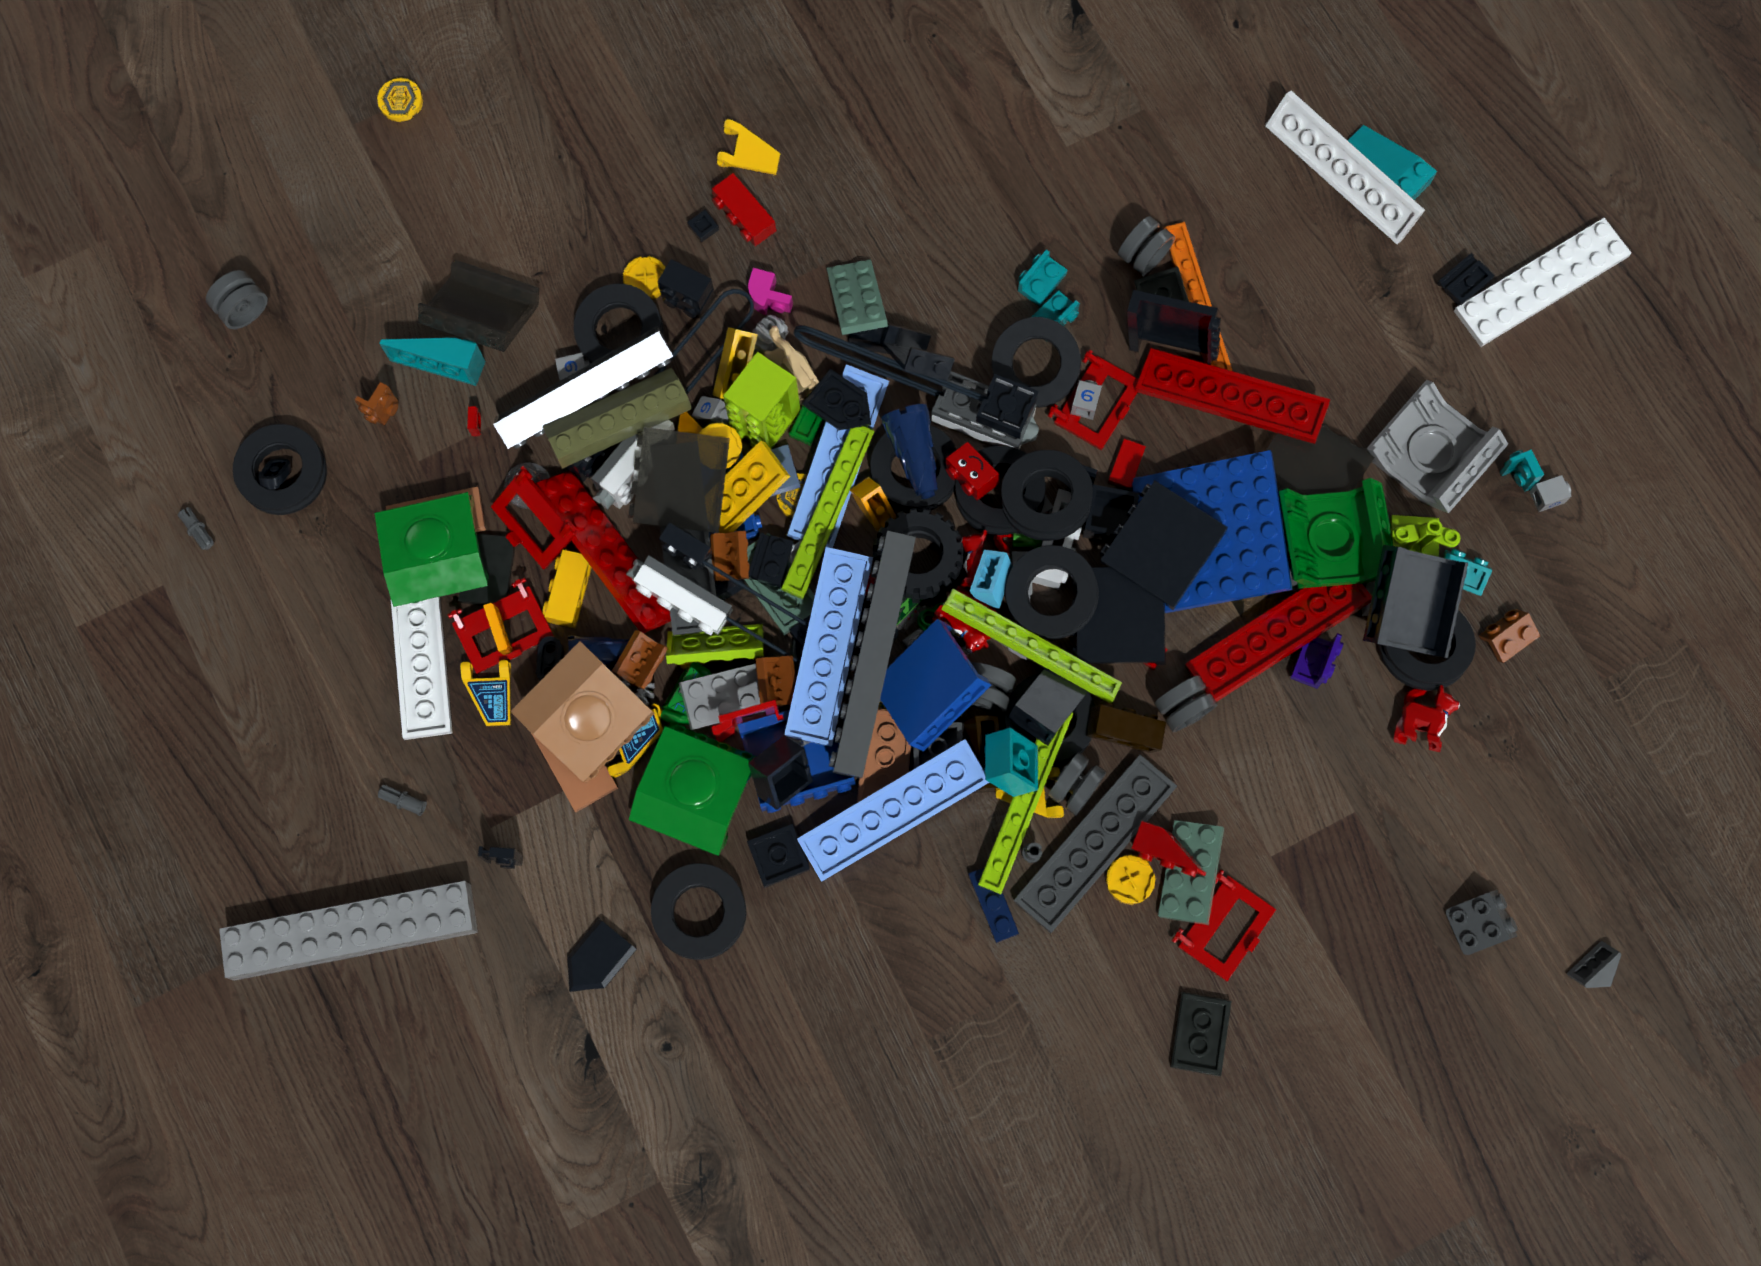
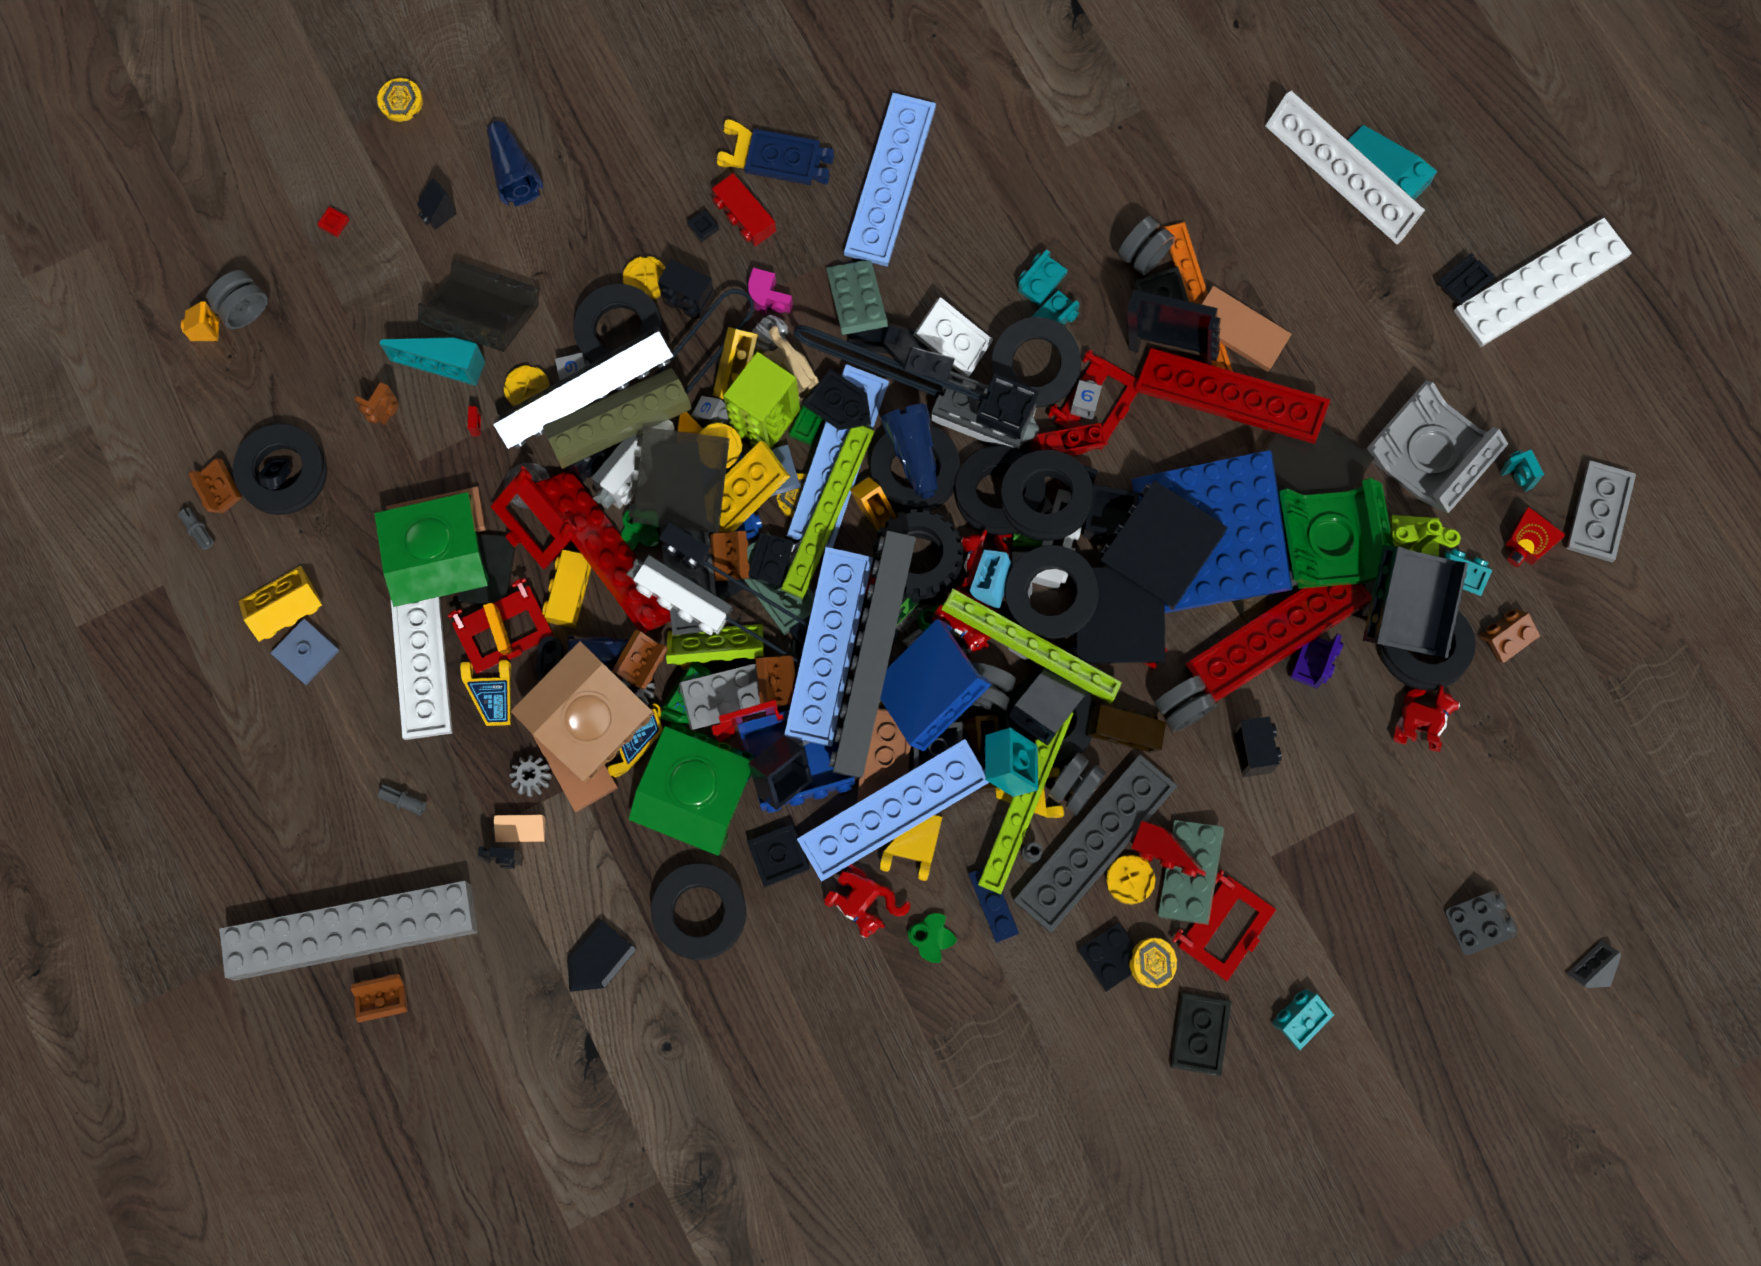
(200, 323): none -> light orange slope
(215, 487): none -> dark orange bracket
(279, 604): none -> yellow slope
(305, 651): none -> sand blue plate
(333, 222): none -> red tile
(379, 997): none -> dark orange bracket
(435, 205): none -> black slope
(513, 172): none -> dark blue cone
(519, 828): none -> light nougat slope
(524, 383): none -> yellow tile
(531, 767): none -> light grey gear
(639, 533): none -> green plate
(787, 158): none -> dark blue tile
(860, 898): none -> red animal
(890, 179): none -> light blue plate
(916, 845): none -> yellow flag
(935, 939): none -> green plate
(953, 335): none -> white plate
(971, 471): red brick -> none
(1072, 440): none -> red slope
(1109, 957): none -> black plate
(1126, 464): red tile -> none
(1153, 963): none -> yellow tile
(1247, 330): none -> nougat tile
(1257, 739): none -> black piece
(1302, 1018): none -> teal bracket
(1531, 538): none -> red torso
(1550, 493): light grey brick -> none
(1601, 511): none -> light grey plate

